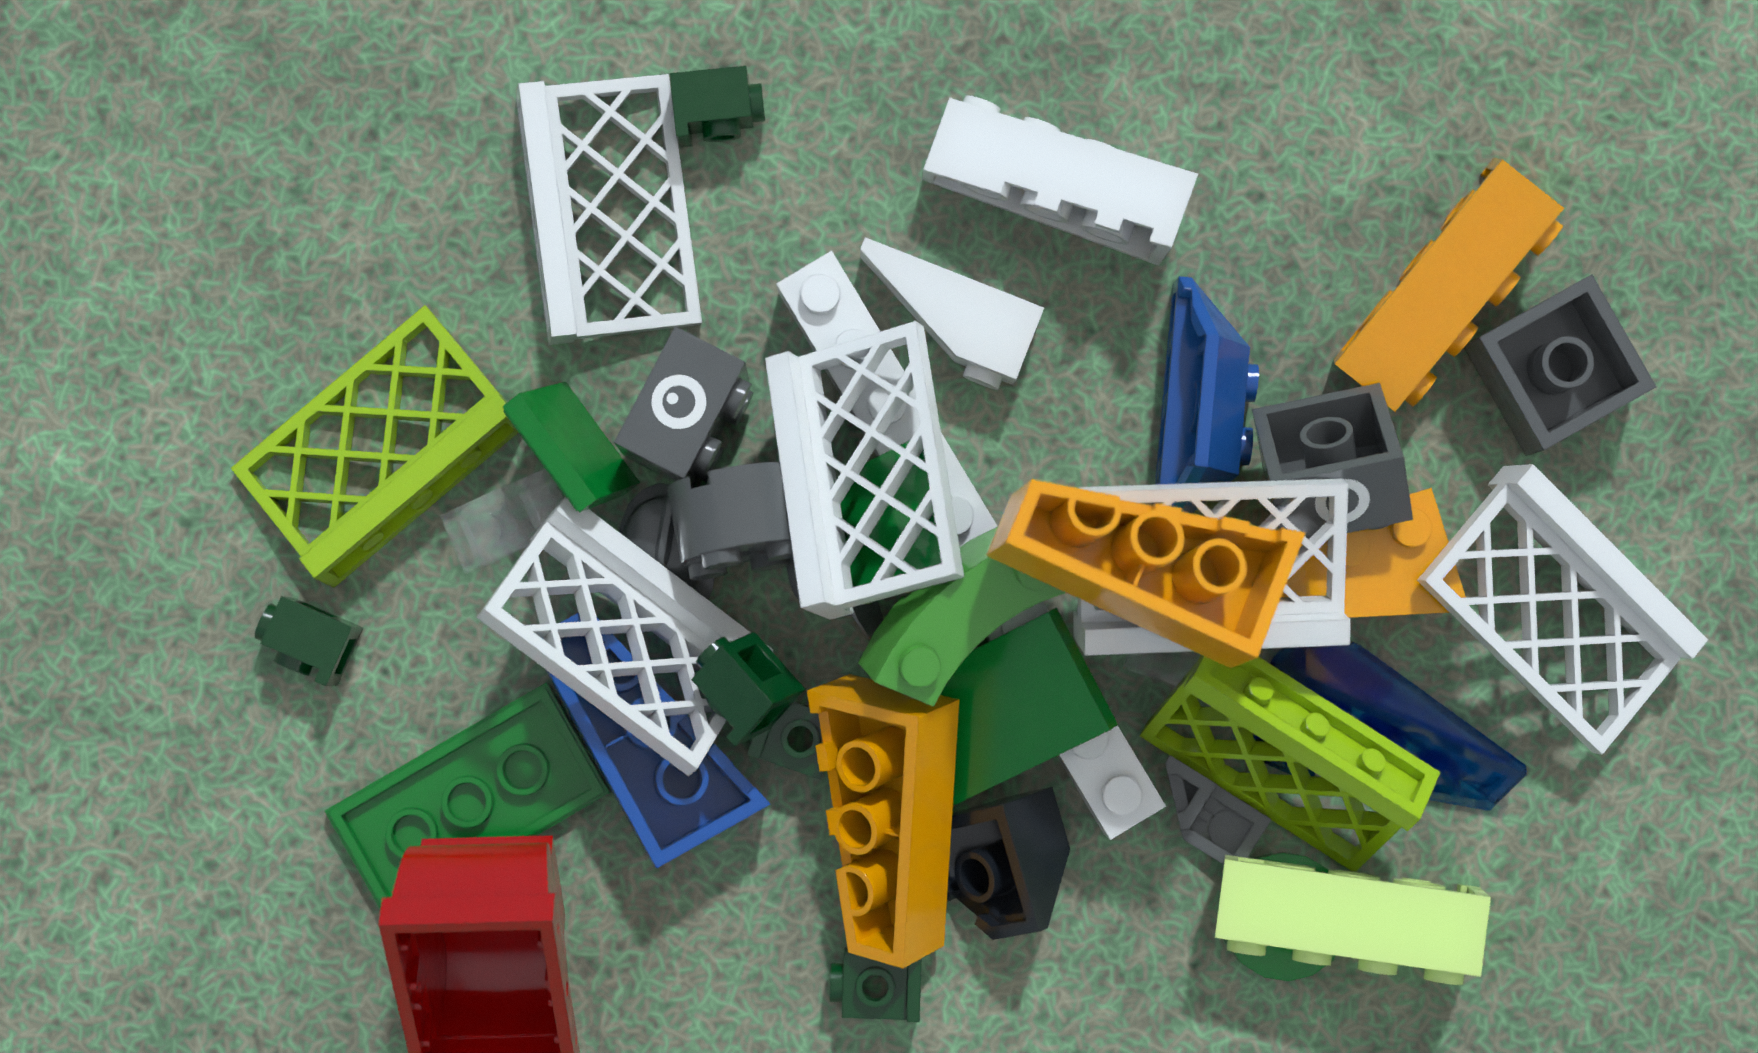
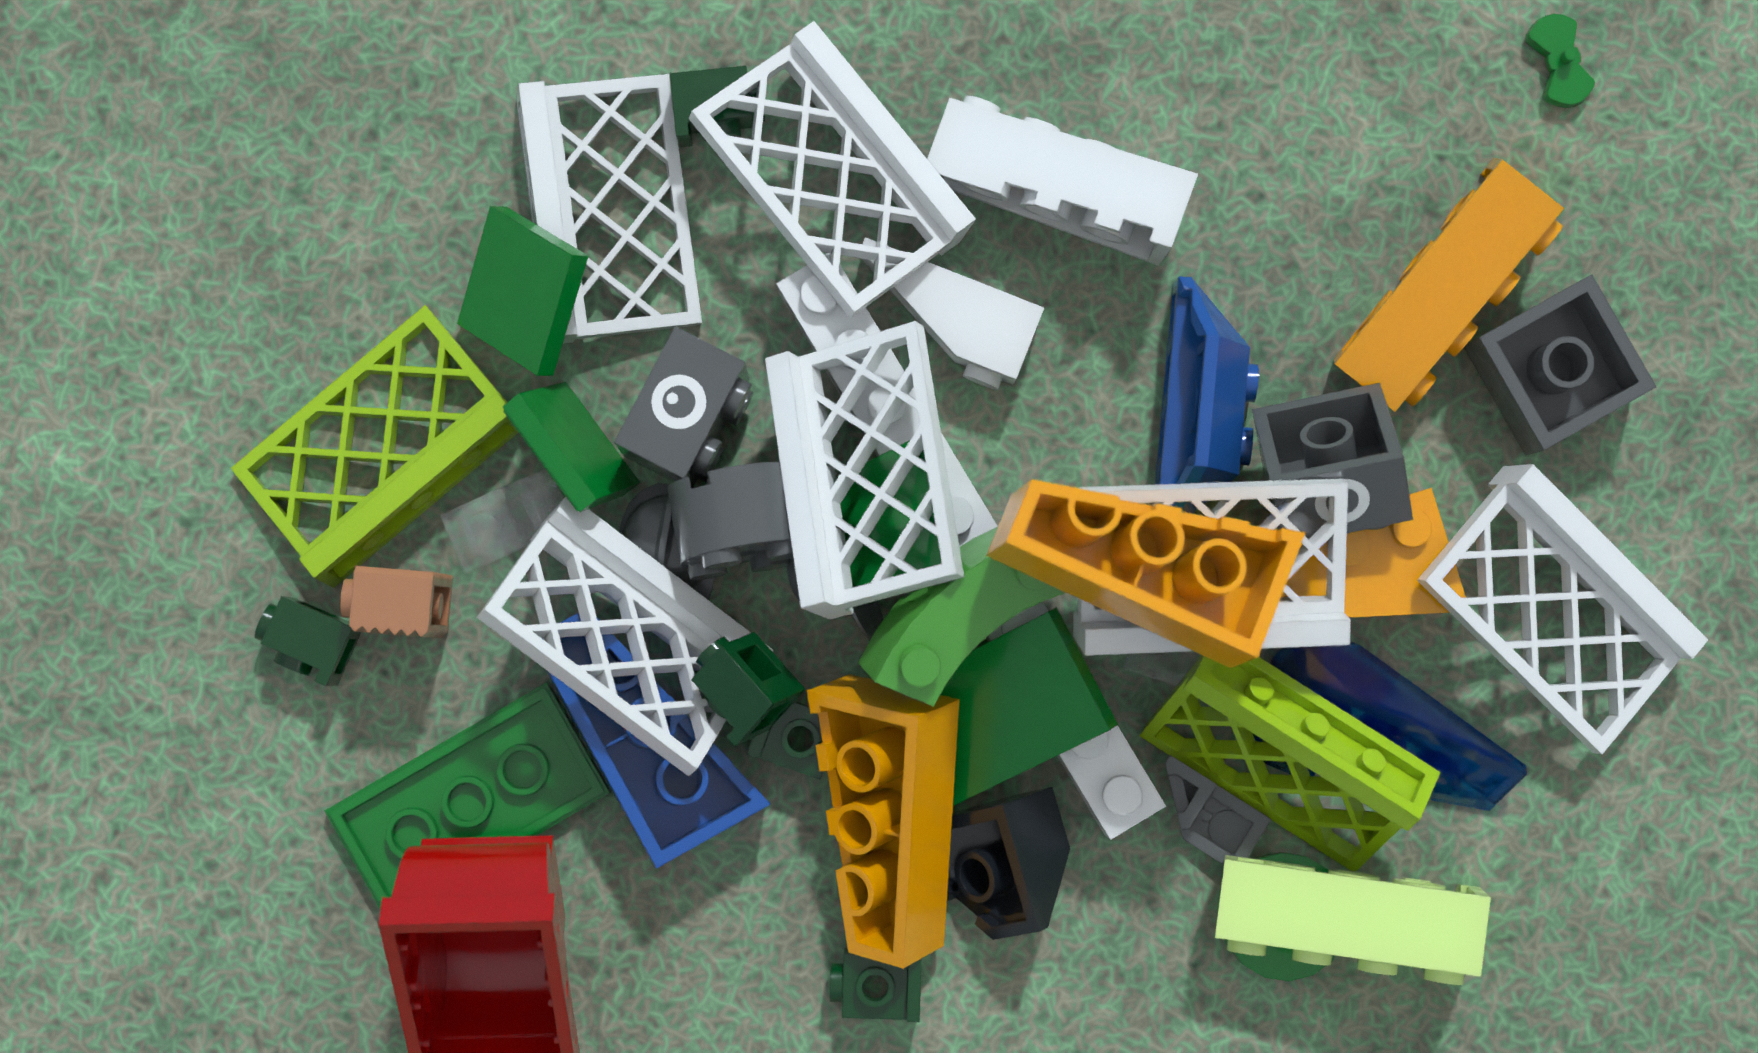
(397, 602): none -> nougat brick
(522, 290): none -> green tile
(881, 151): none -> white fence
(1568, 81): none -> green piece

